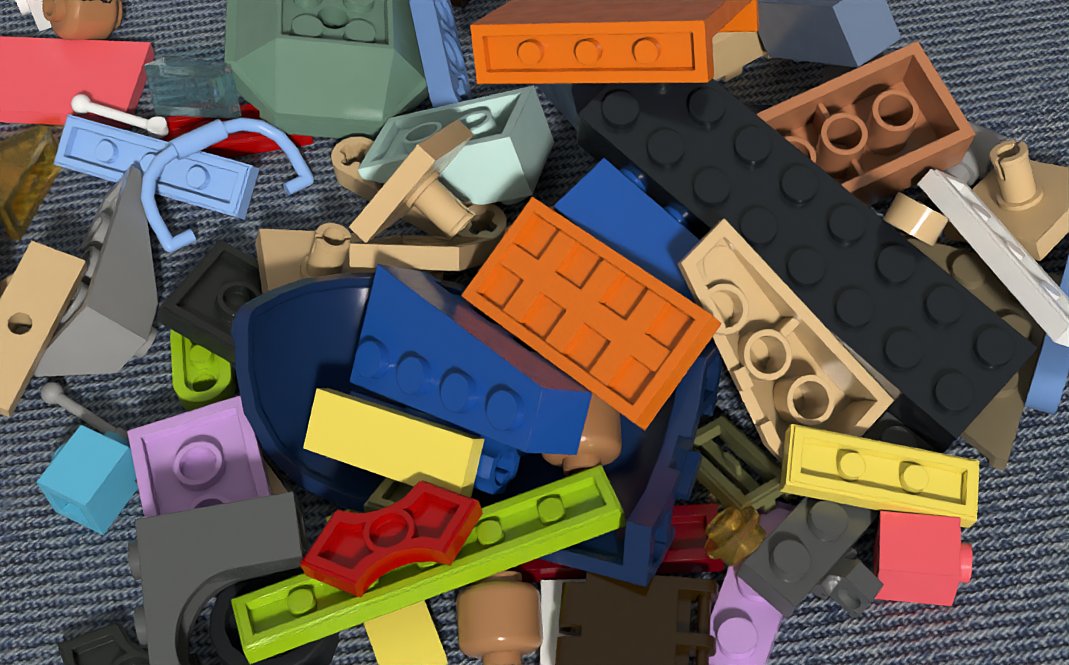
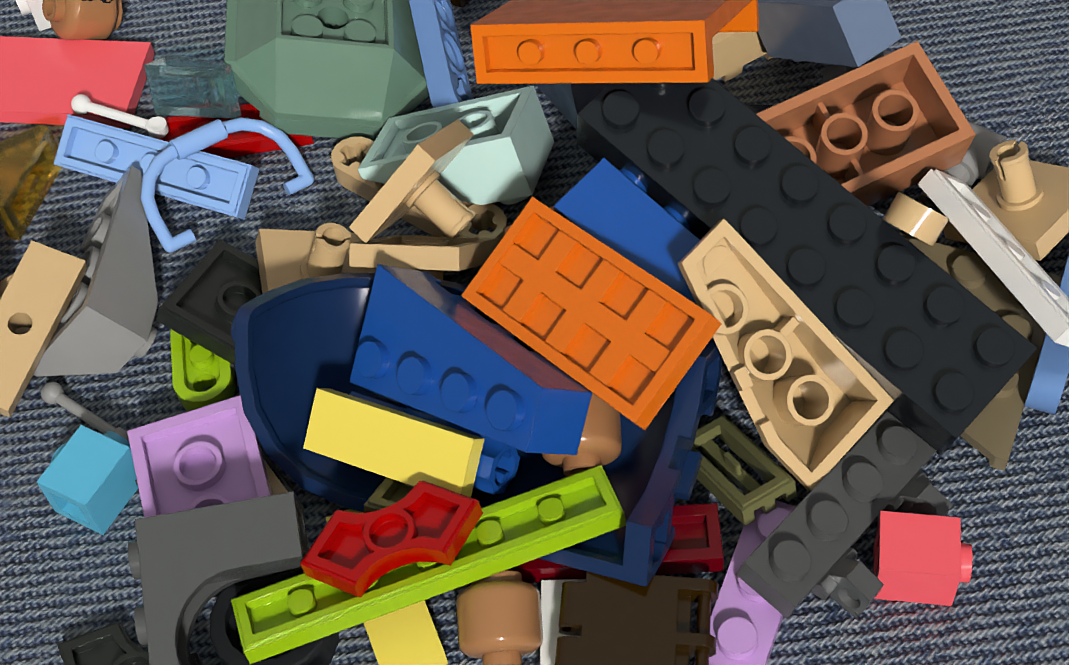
(734, 535): clear yellow plate -> none
(878, 474): light yellow tile -> none

